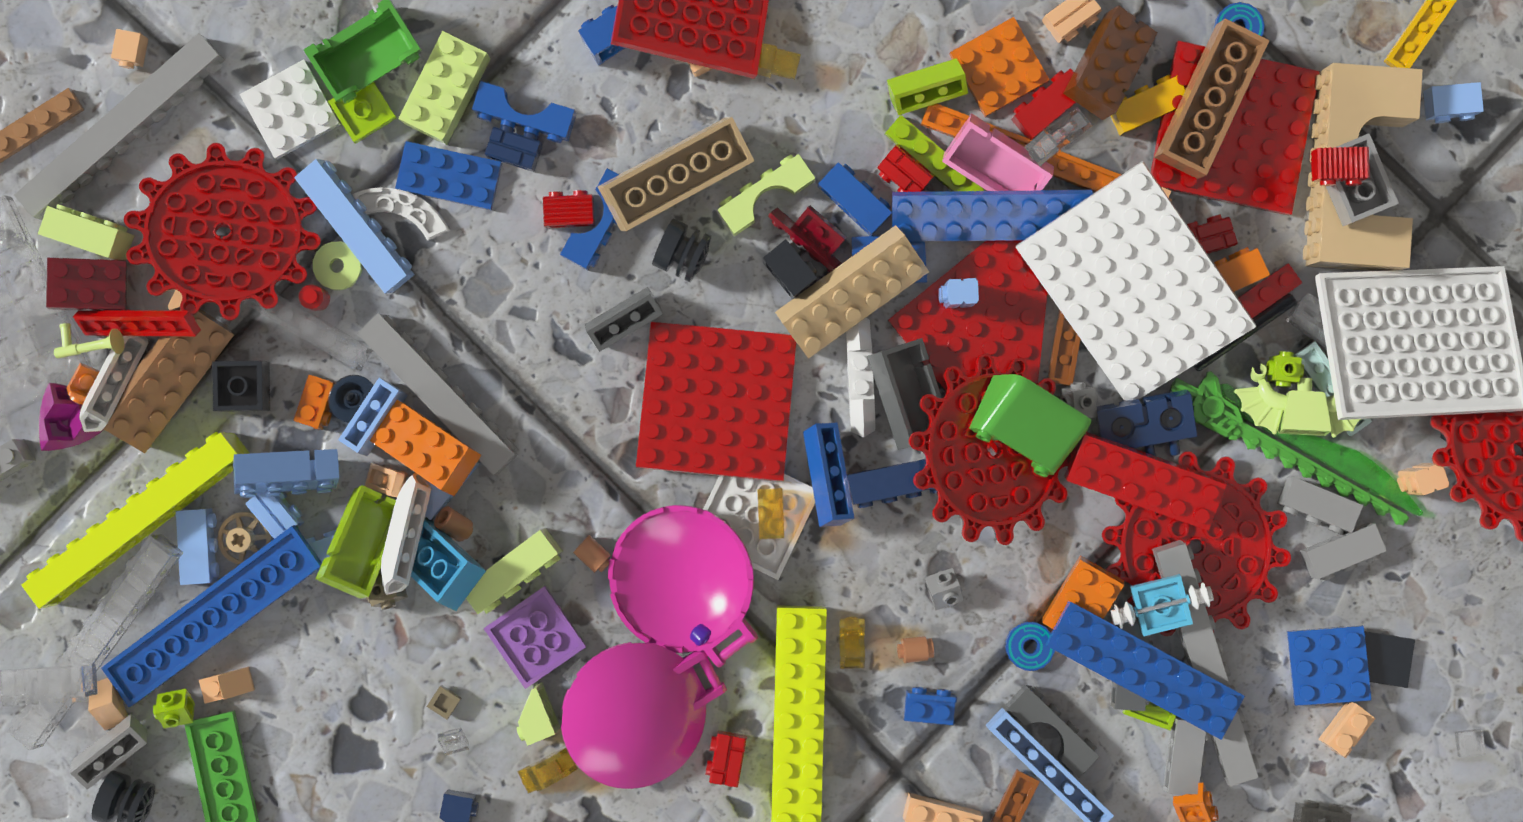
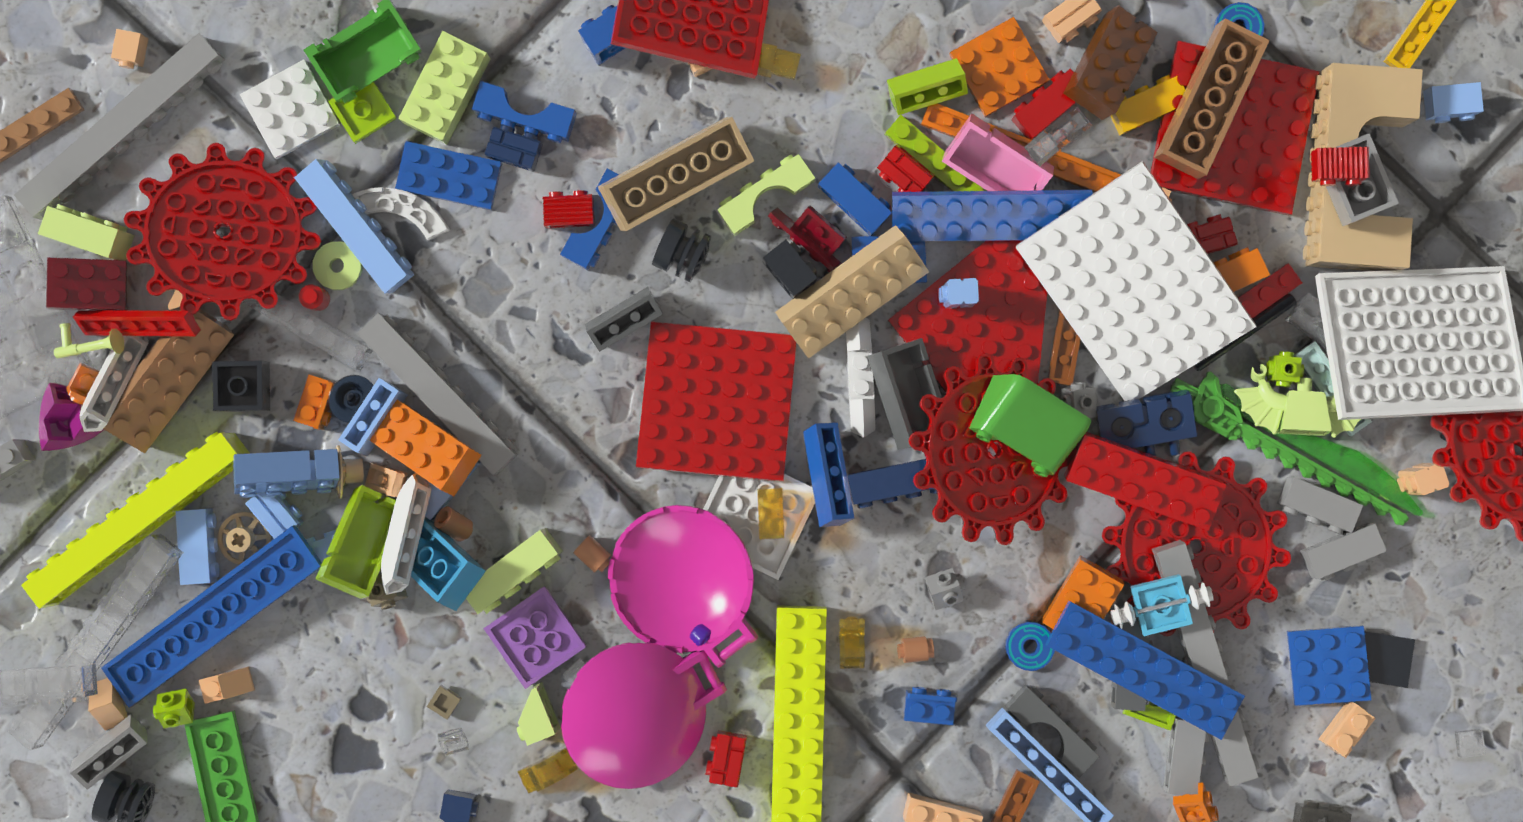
(349, 471): none -> tan wheel

